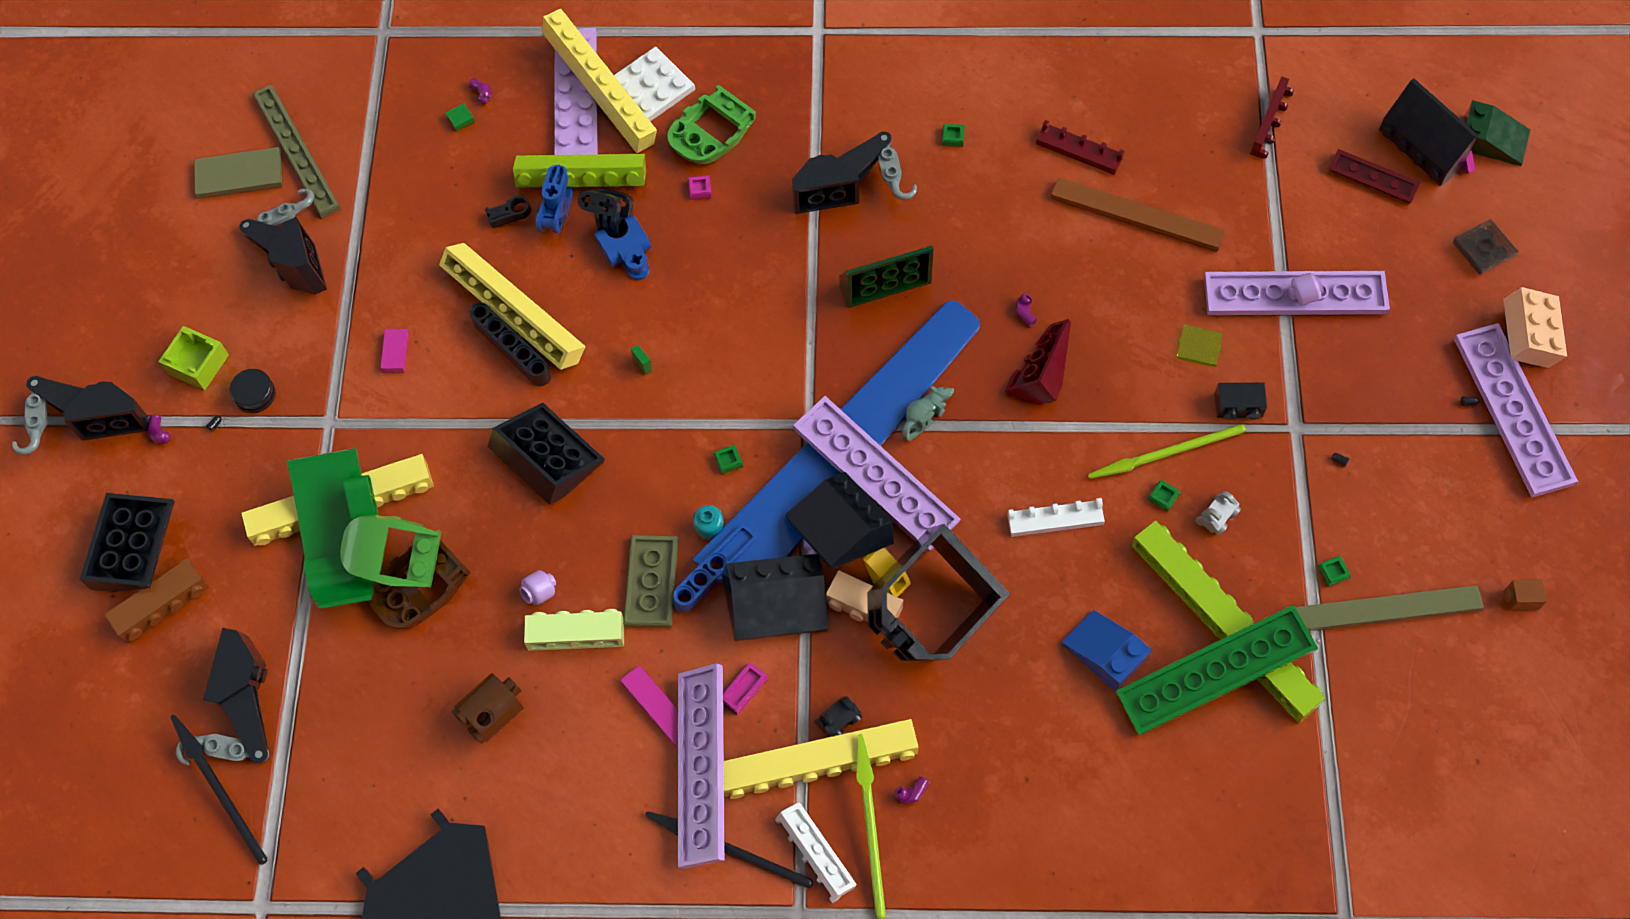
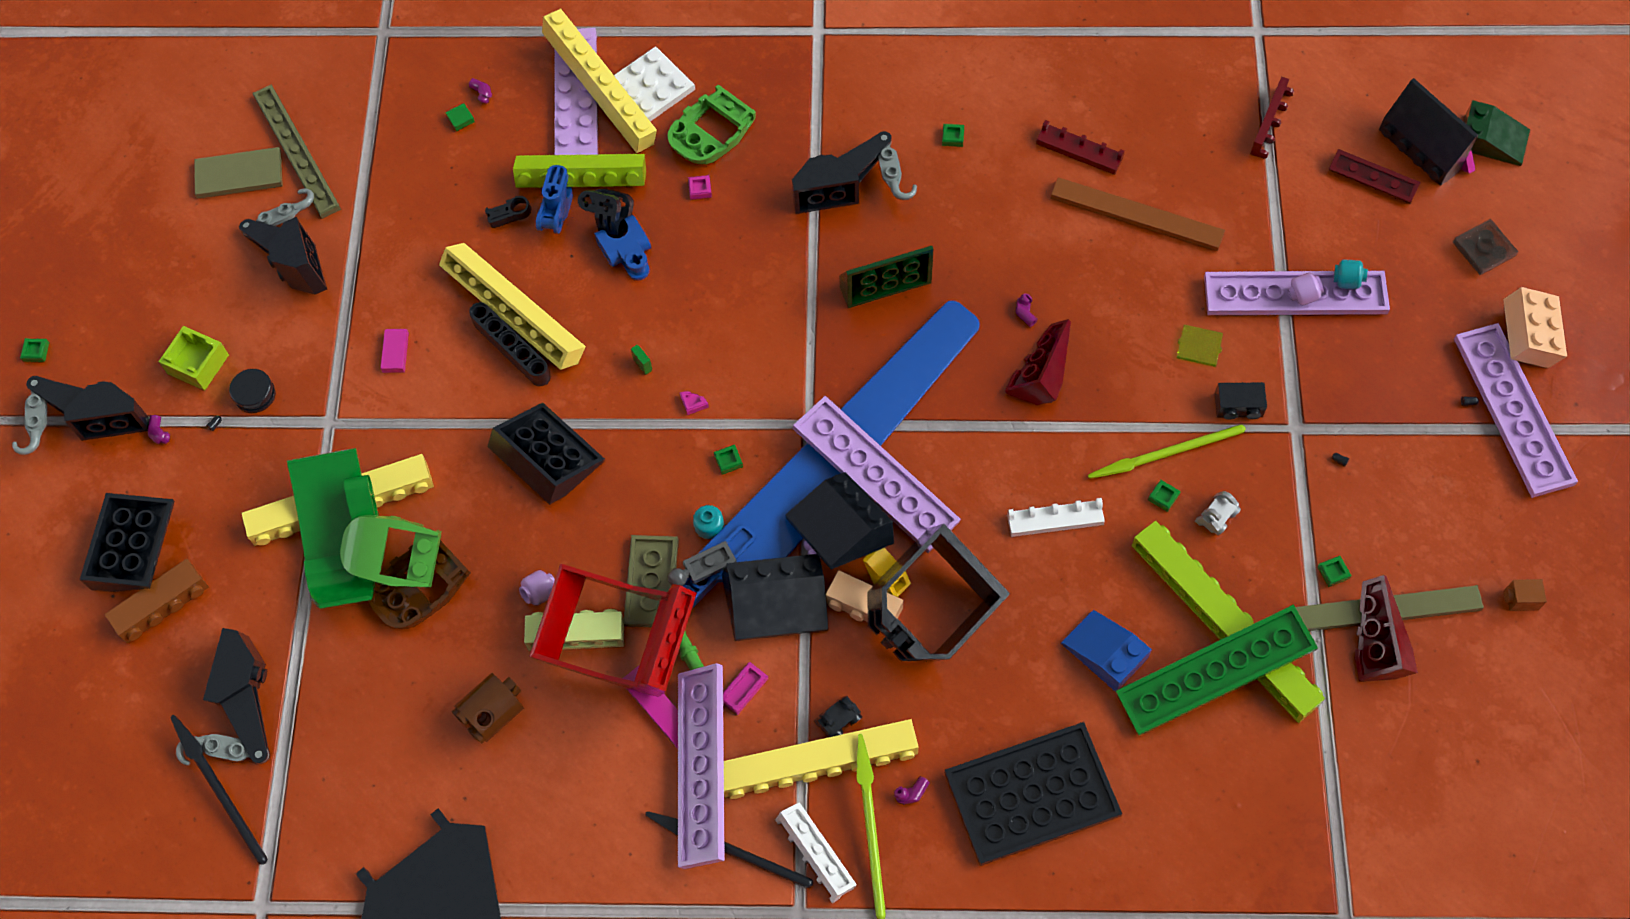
(34, 350): none -> green tile
(661, 644): none -> red window
(689, 653): none -> bright green pin
(693, 402): none -> dark pink tile
(702, 565): none -> dark grey plate
(922, 410): sand green animal -> none
(1032, 793): none -> black plate
(1350, 274): none -> teal head
(1383, 641): none -> dark red wedge

